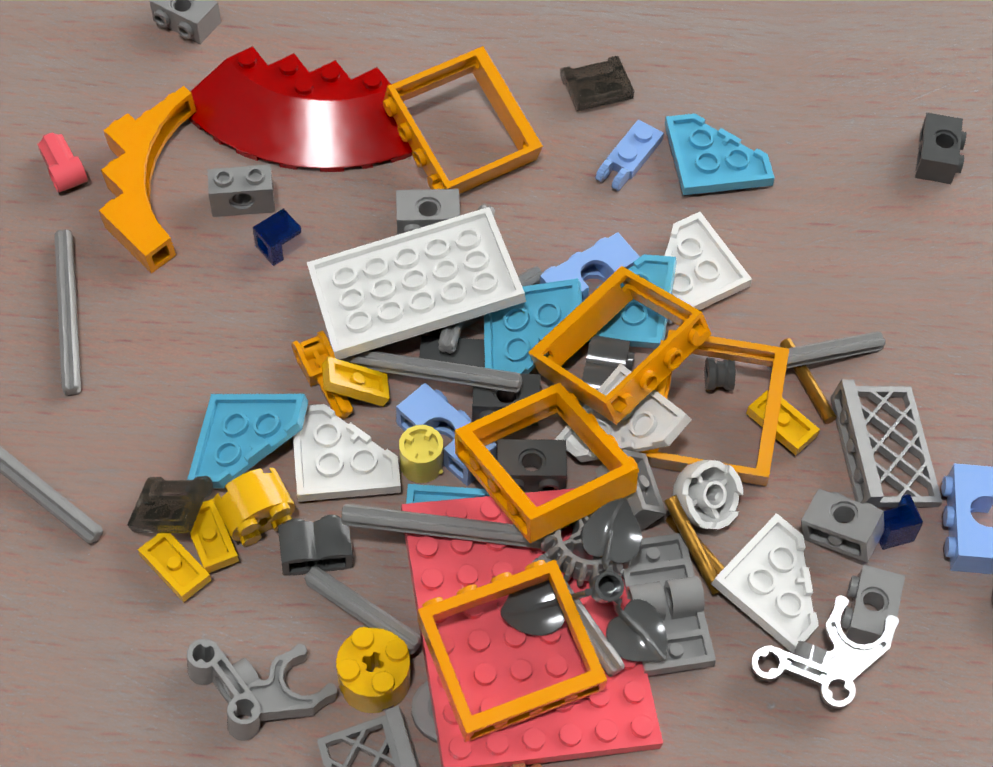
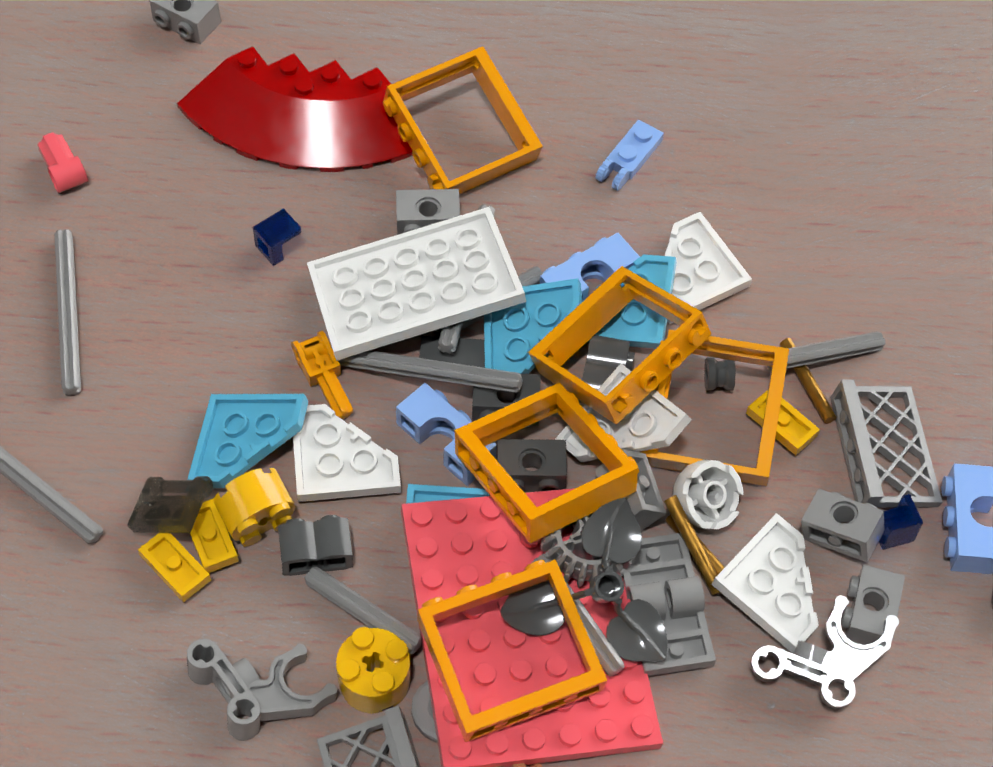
(130, 175): light orange arch -> none
(241, 190): light grey brick -> none
(355, 381): yellow plate -> none
(421, 453): light yellow piece -> none
(435, 525): light grey axle -> none
(605, 88): clear smoke plate -> none
(714, 158): medium azure plate -> none
(940, 148): dark grey brick -> none

